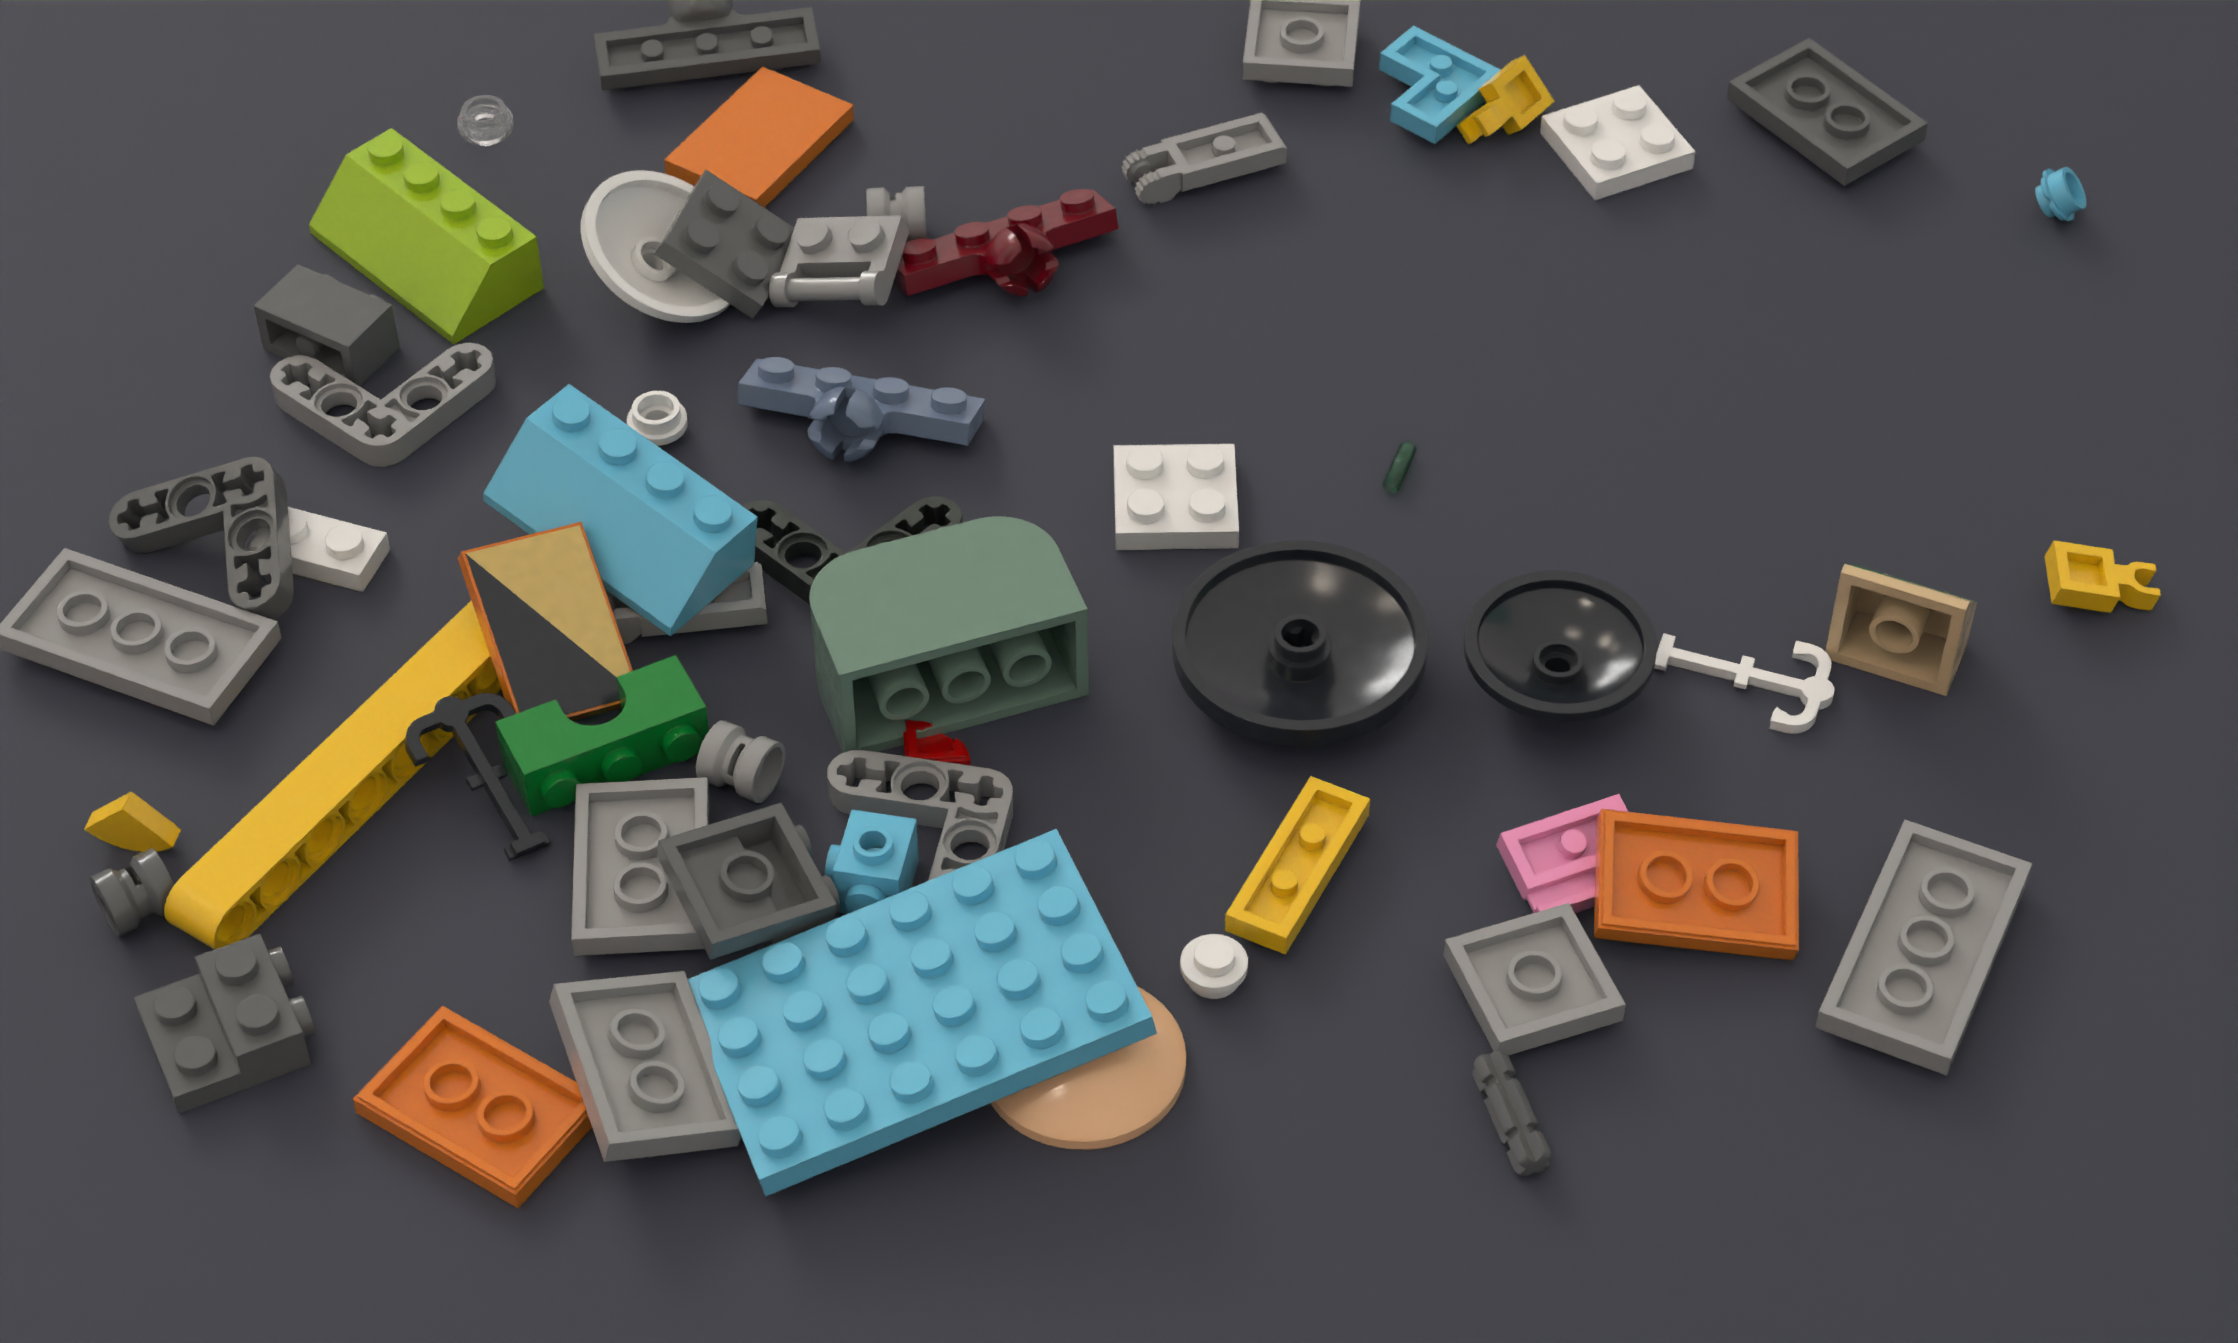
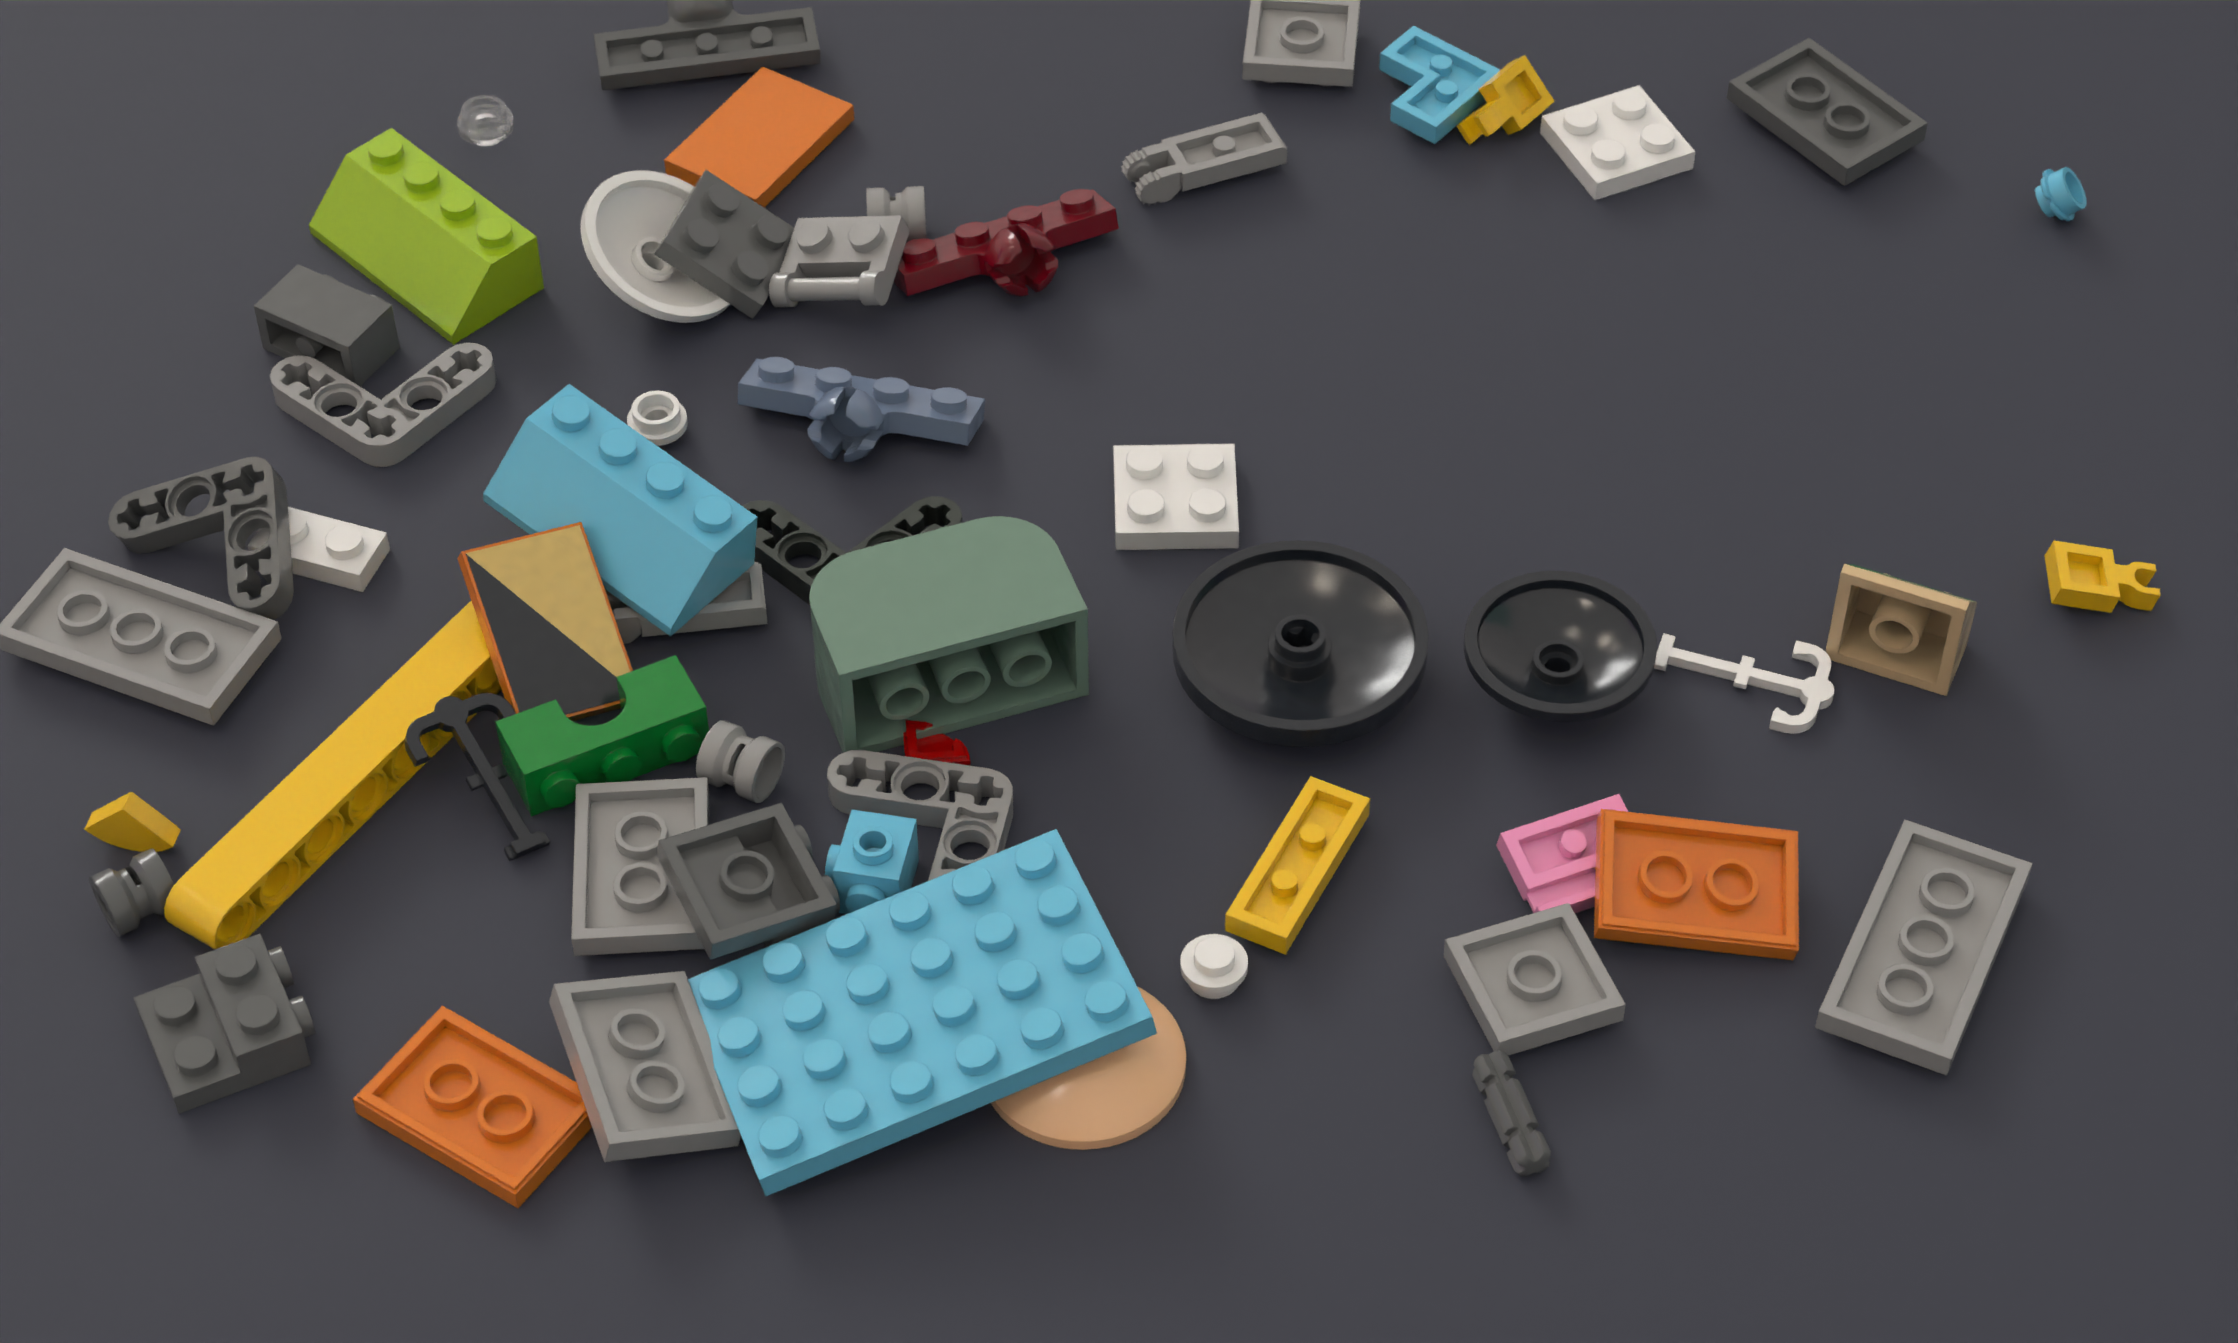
(1401, 457): clear green leg -> none

